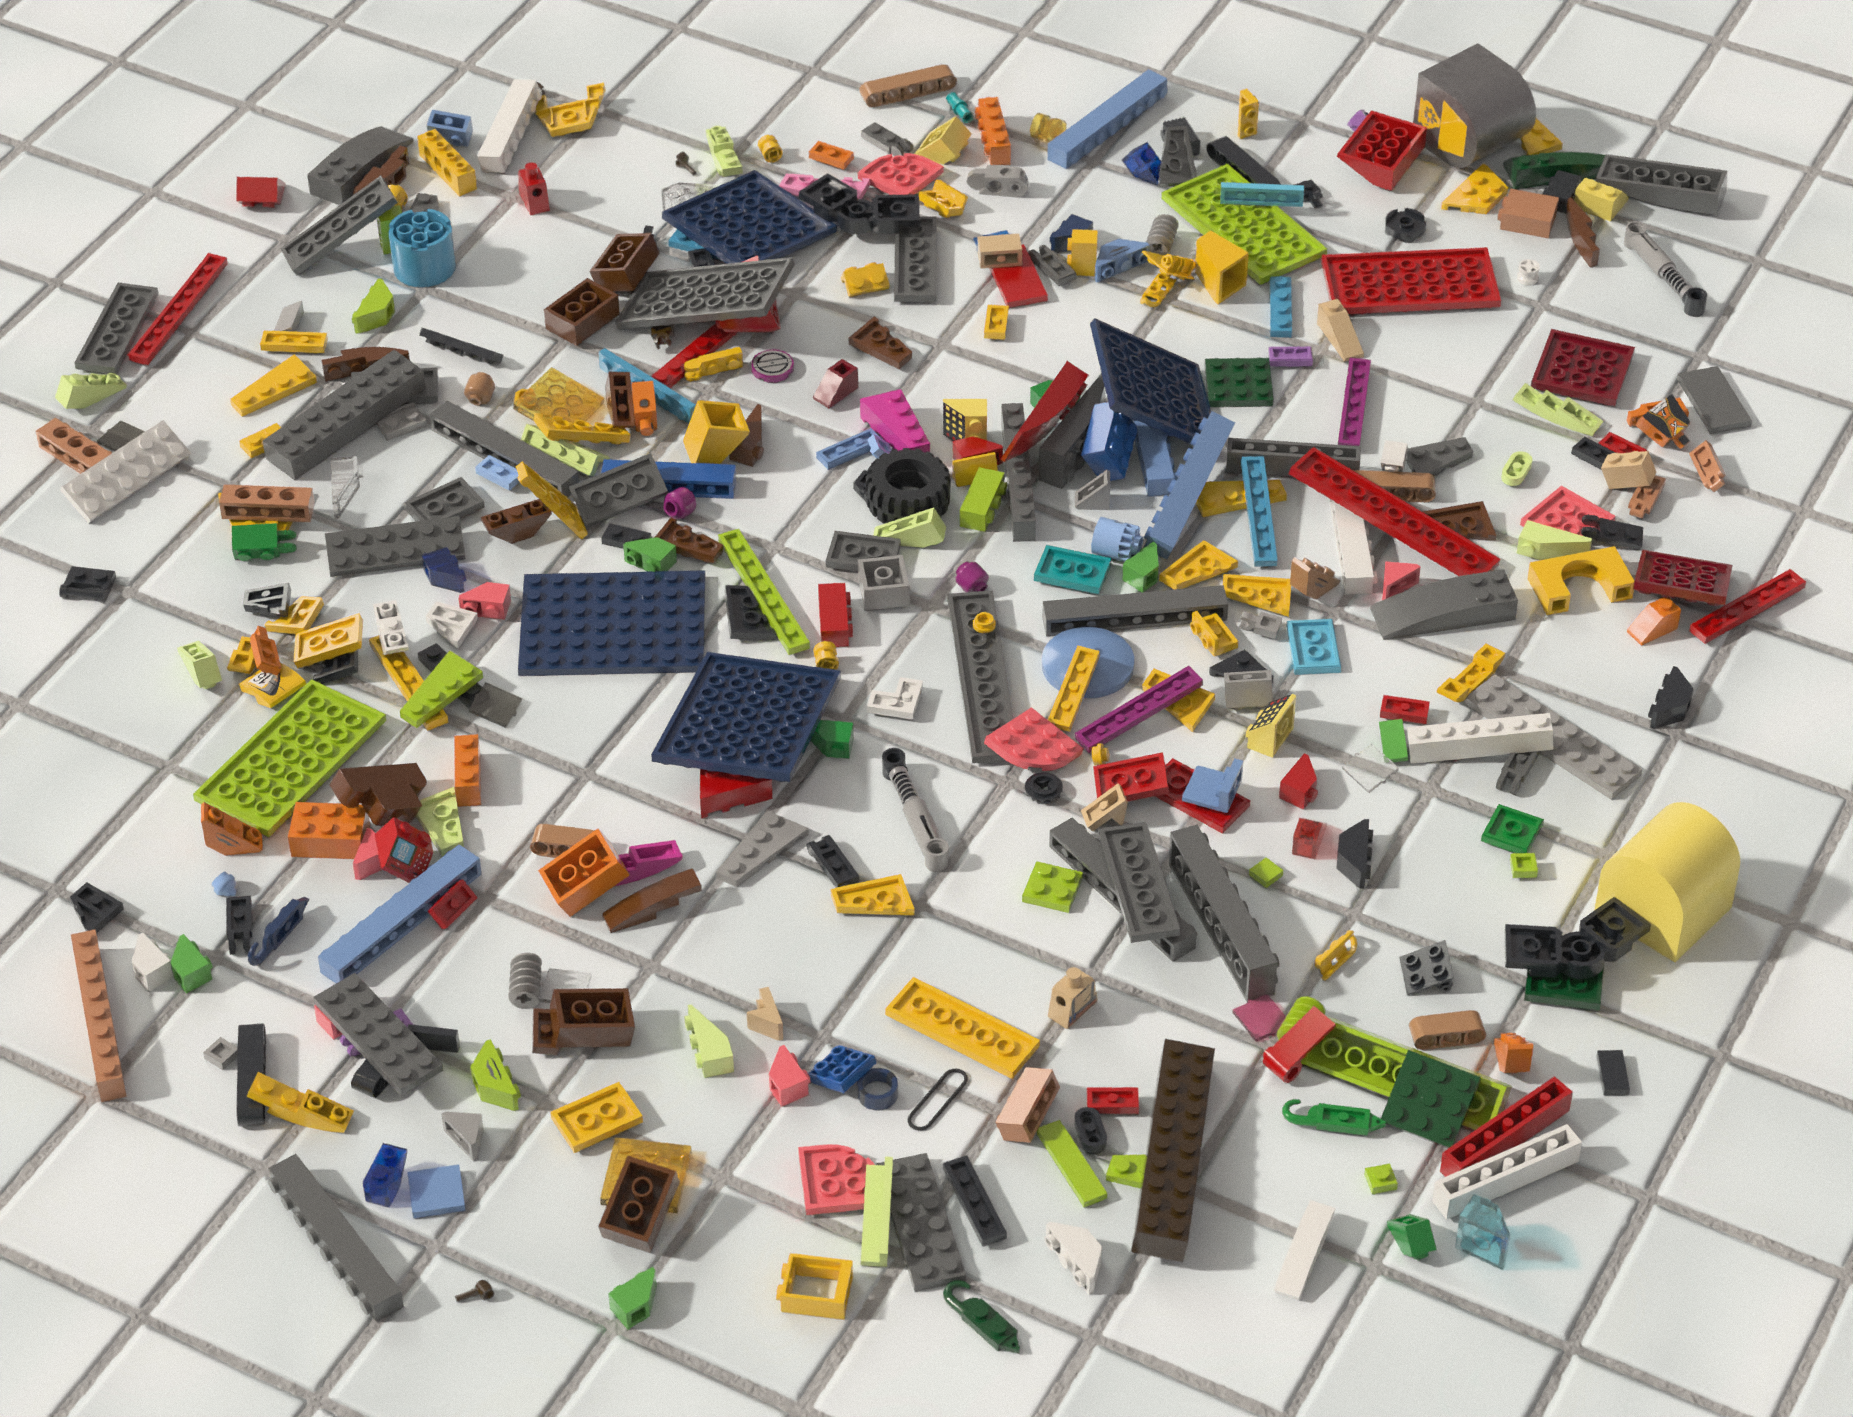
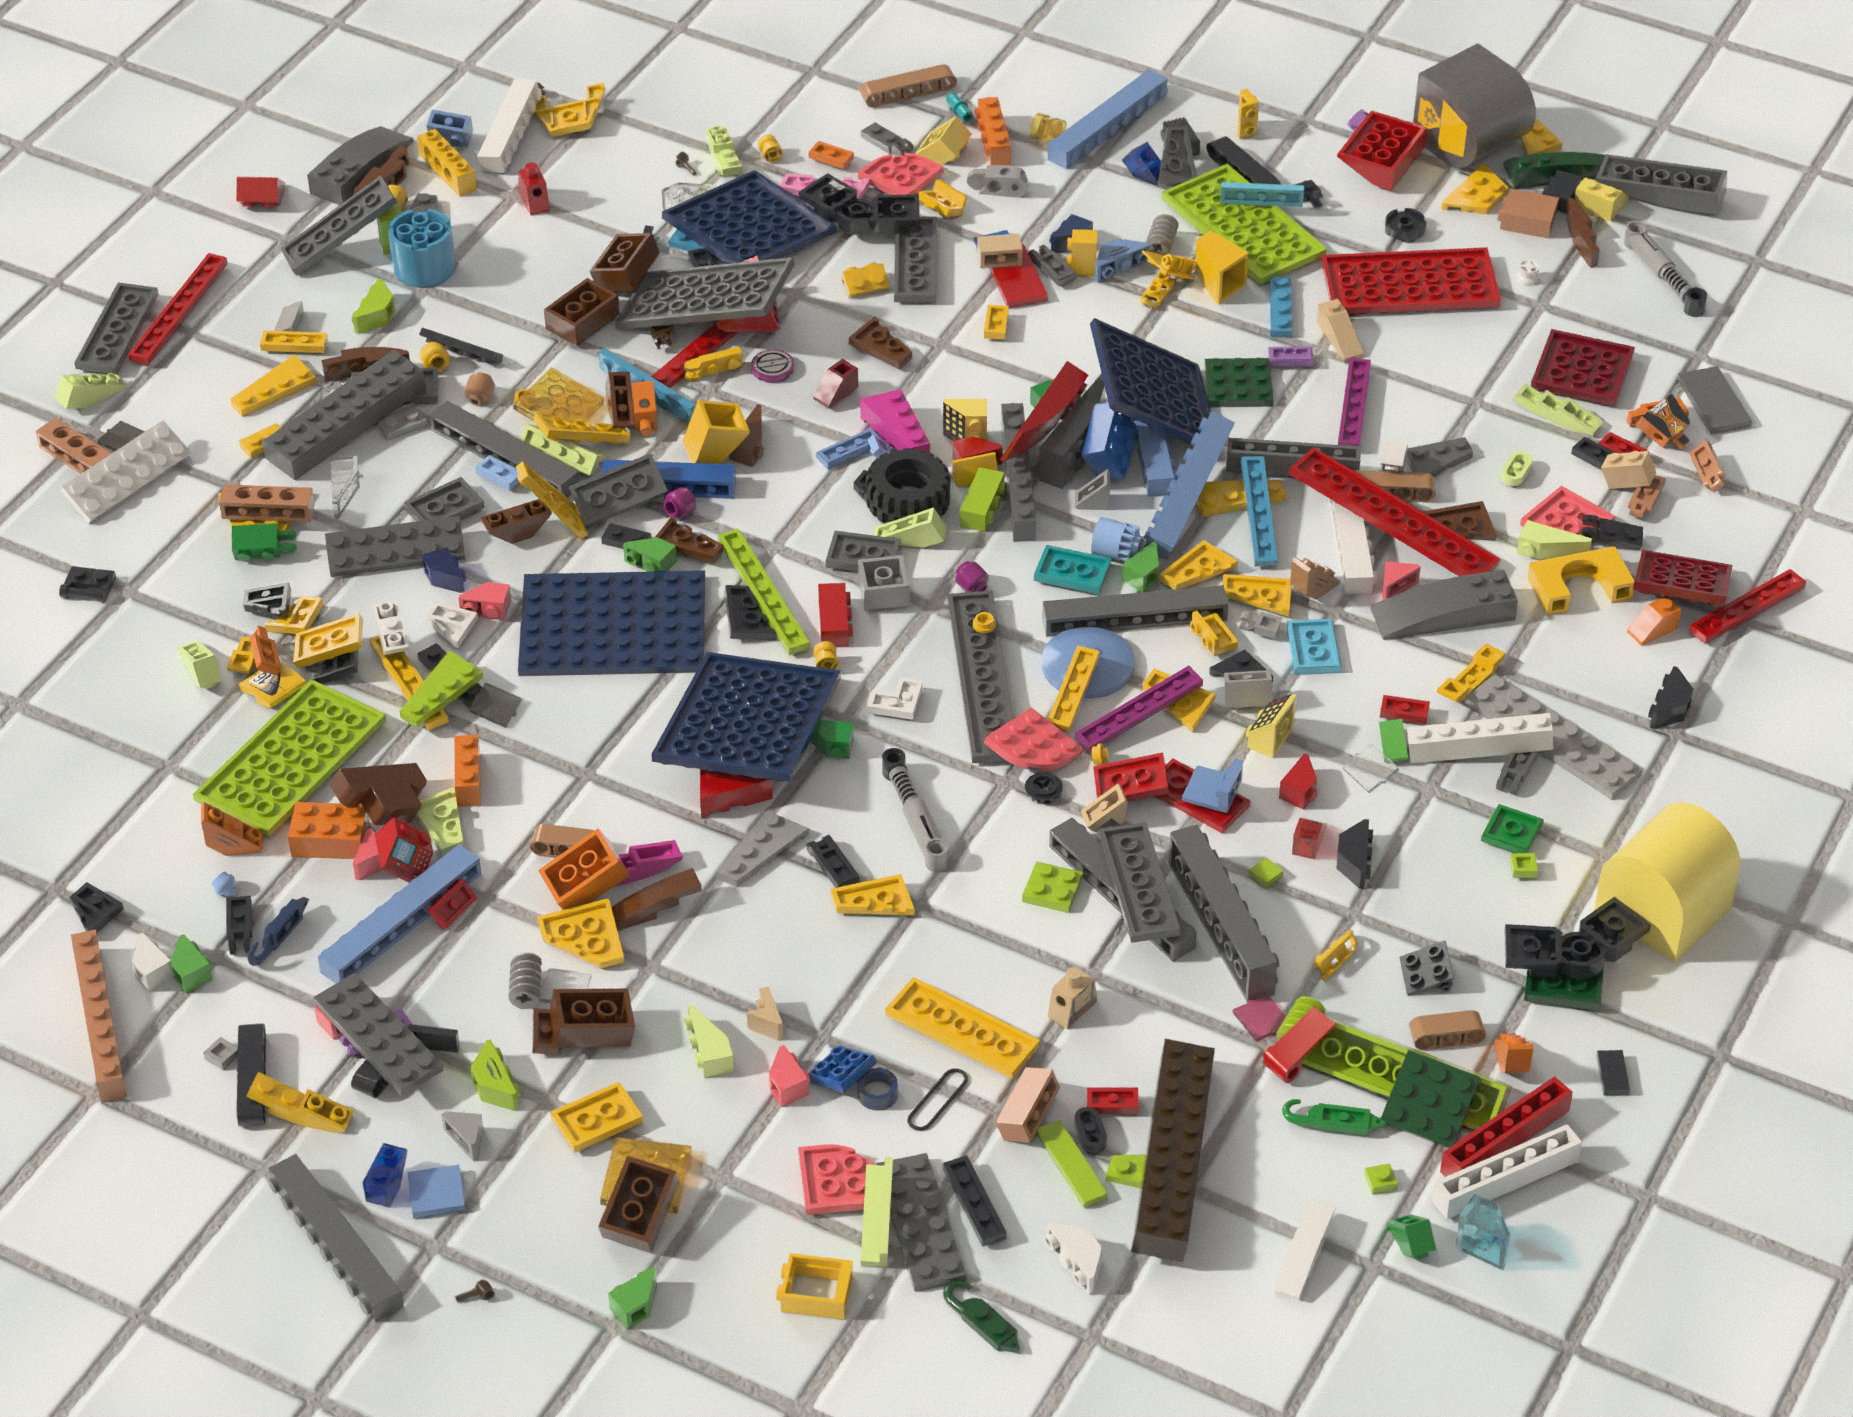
(434, 355): none -> yellow head
(585, 933): none -> yellow plate

